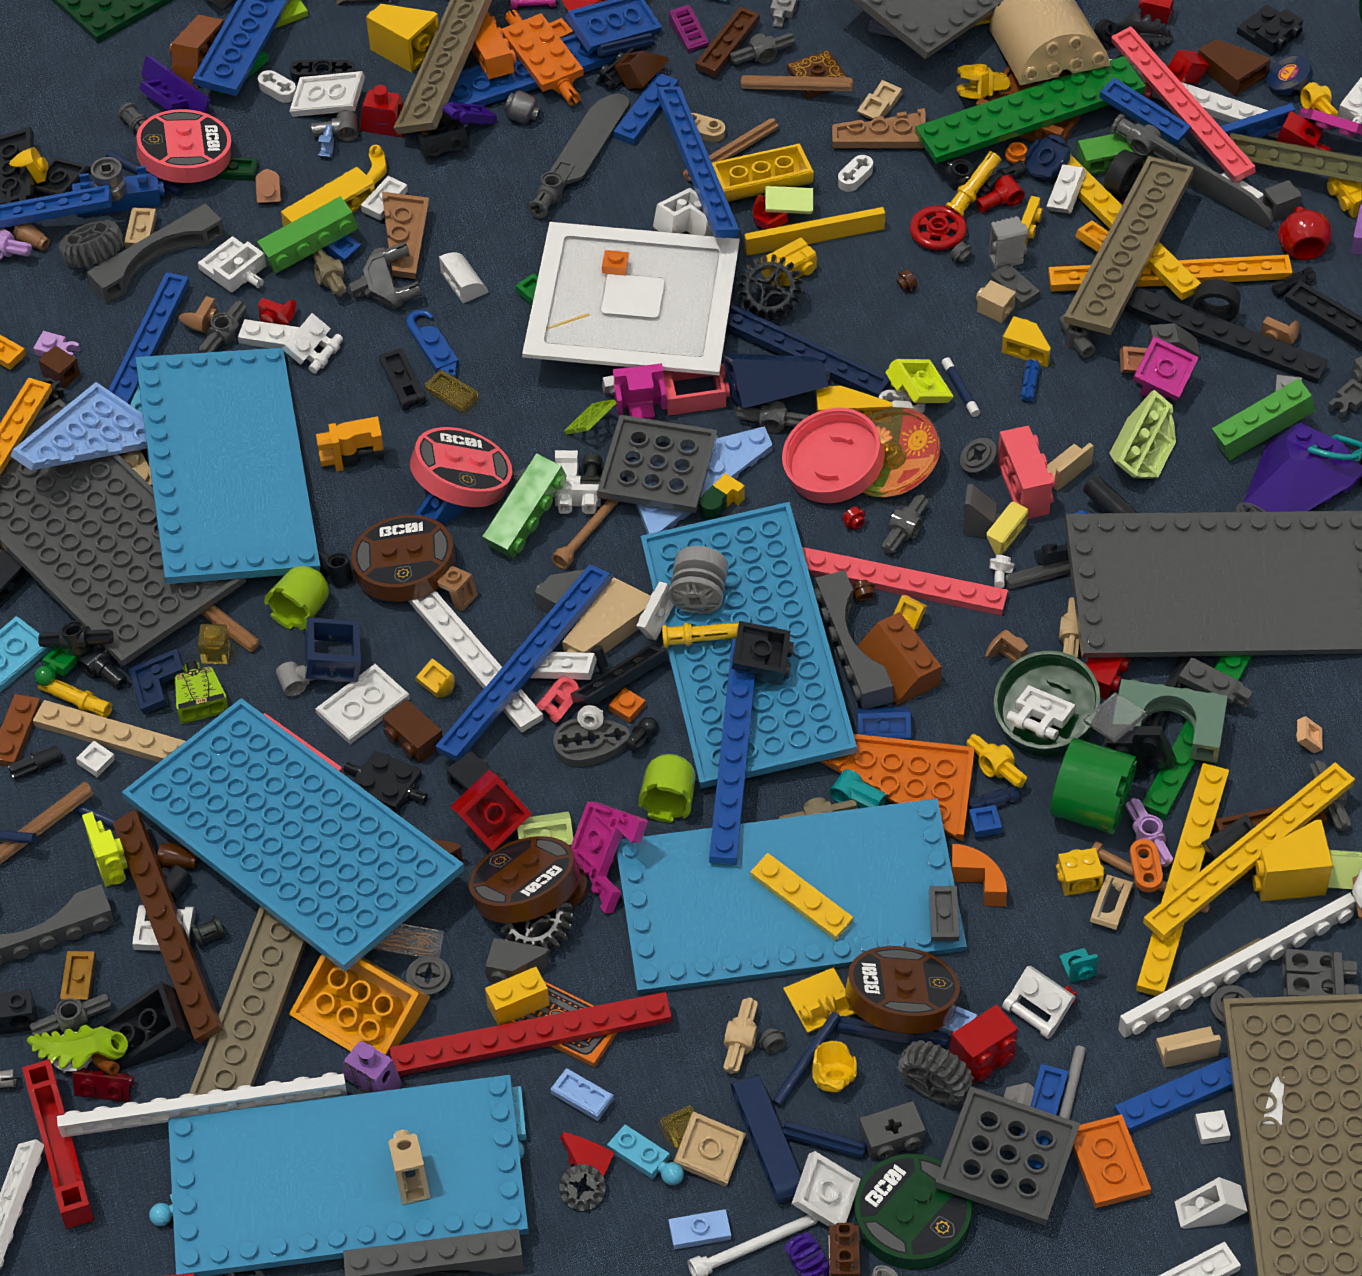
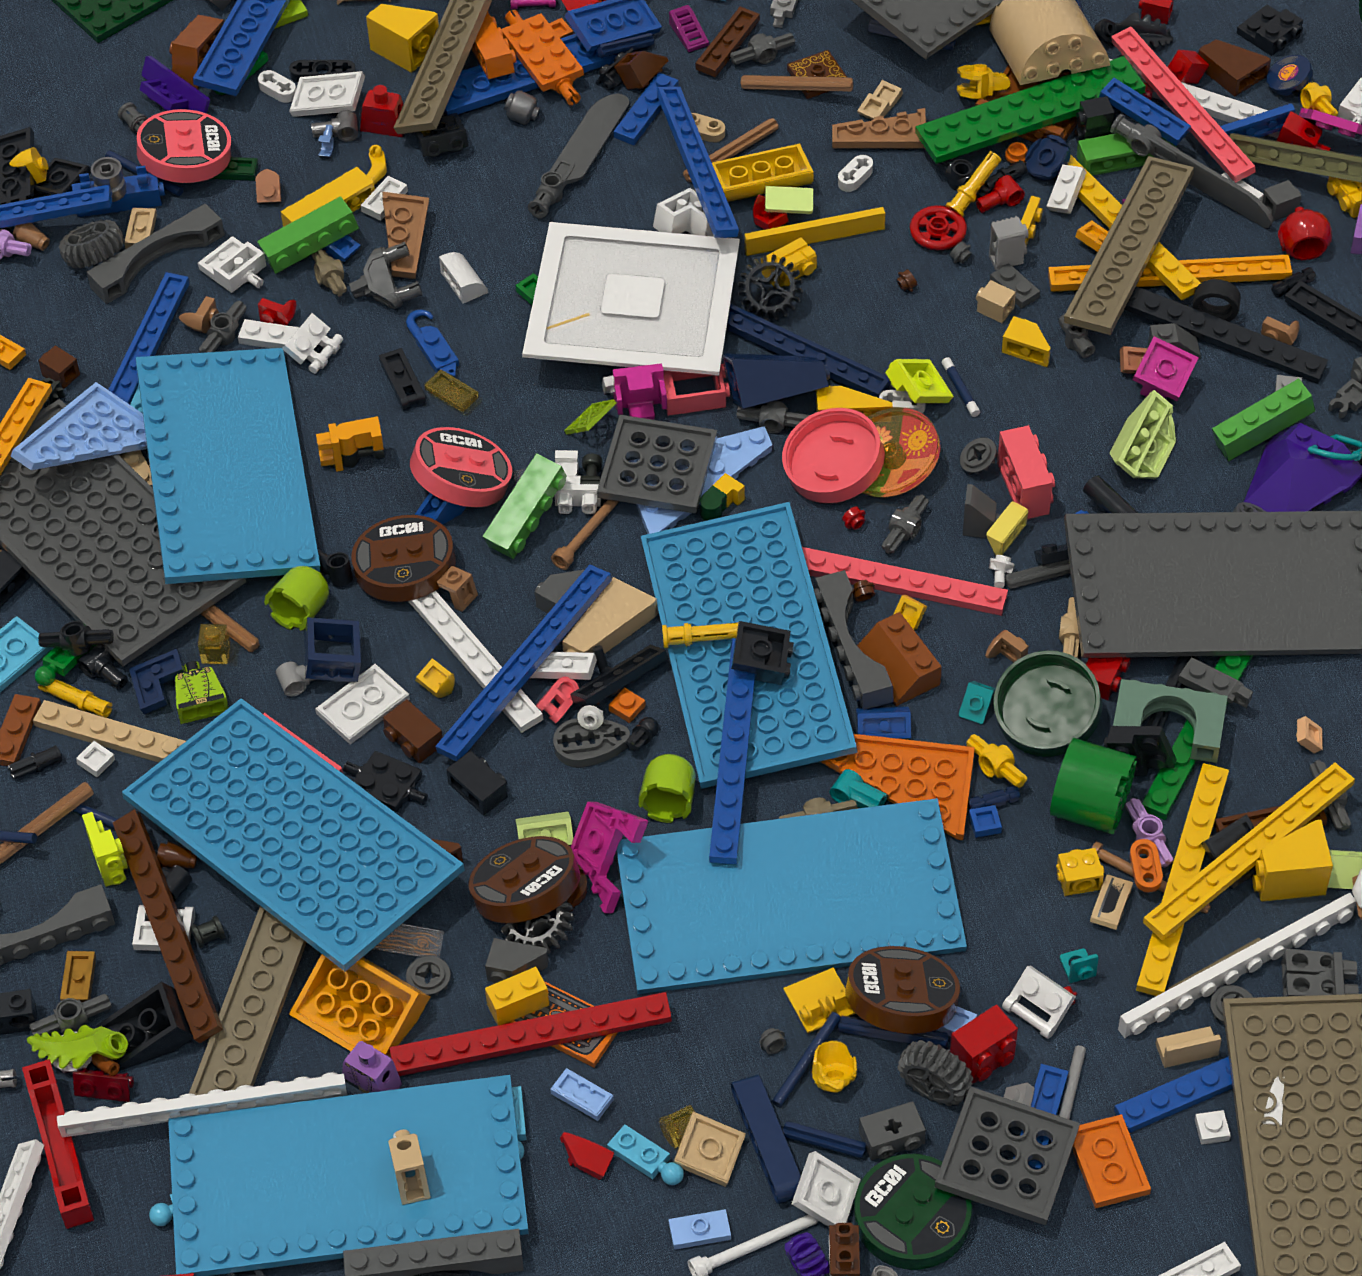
(49, 340): lavender plate -> none
(470, 113): dark purple hinge -> none
(490, 810): red brick -> none
(589, 1199): dark grey gear -> none
(615, 262): orange plate -> none
(656, 612): white plate -> none
(698, 579): light grey wheel -> none
(740, 1035): tan axle -> none
(801, 896): yellow plate -> none
(943, 913): dark grey plate -> none
(974, 866): orange brick -> none
(976, 702): none -> teal bracket
(1030, 380): blue axle -> none
(1043, 706): white plate -> none
(1070, 464): tan panel -> none
(1094, 118): none -> black brick
(1115, 717): clear piece -> none
(1123, 173): black tyre -> none
(1211, 1204): white slope -> none

